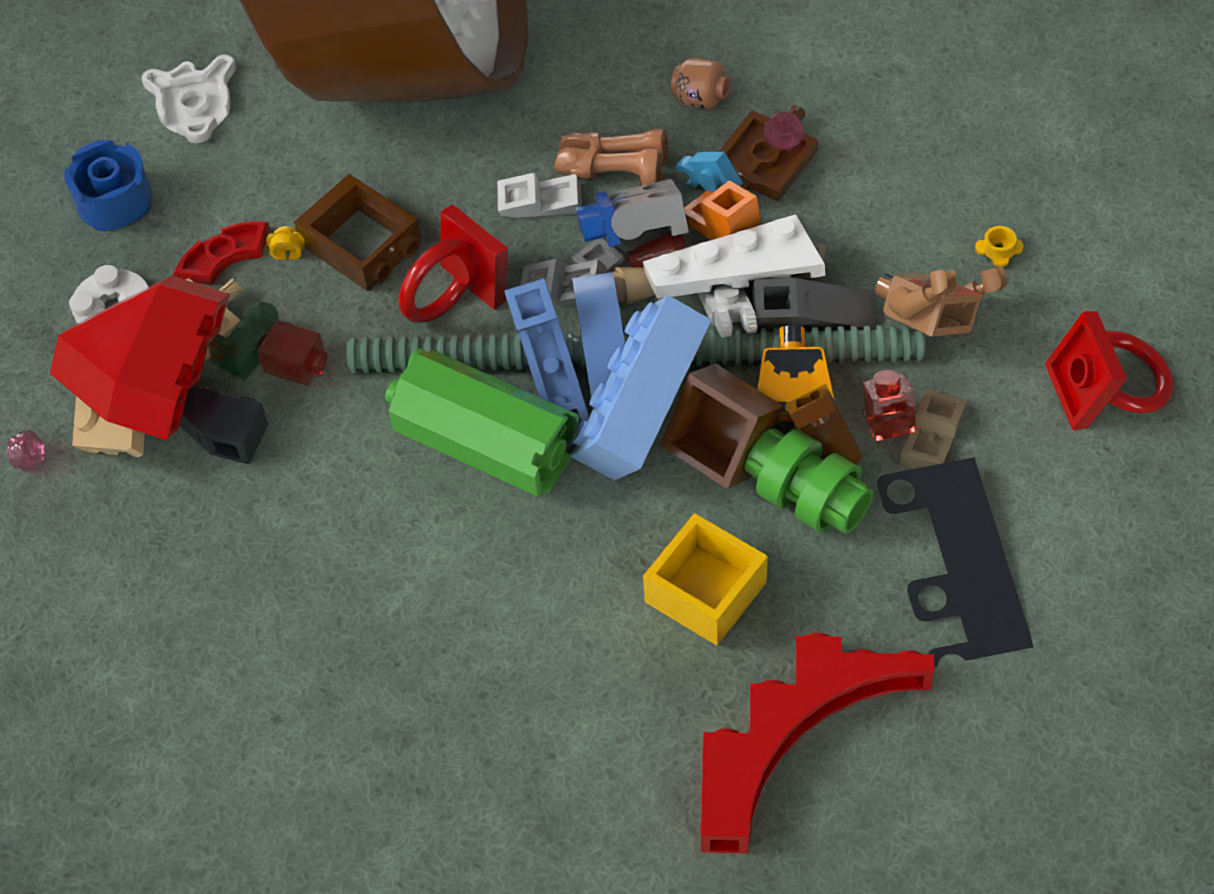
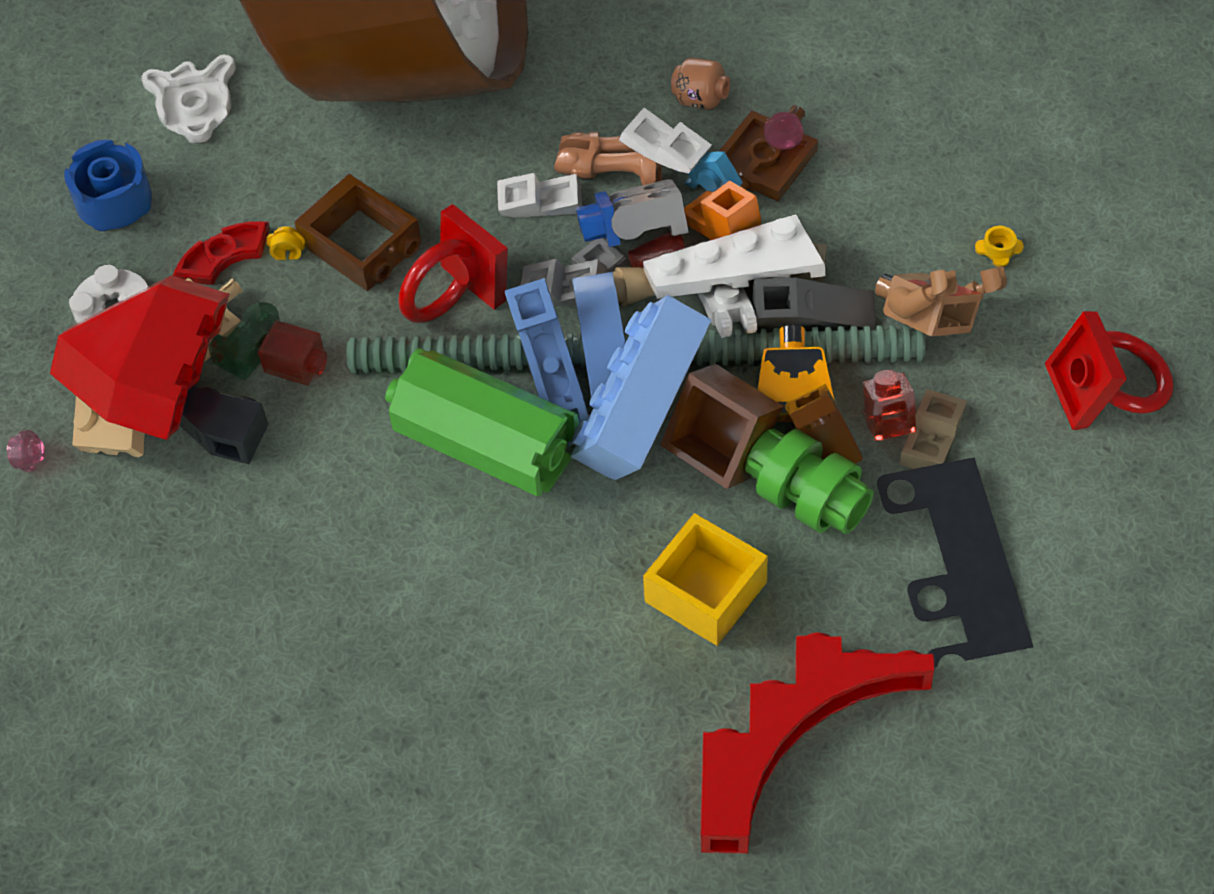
(659, 142): none -> white slope

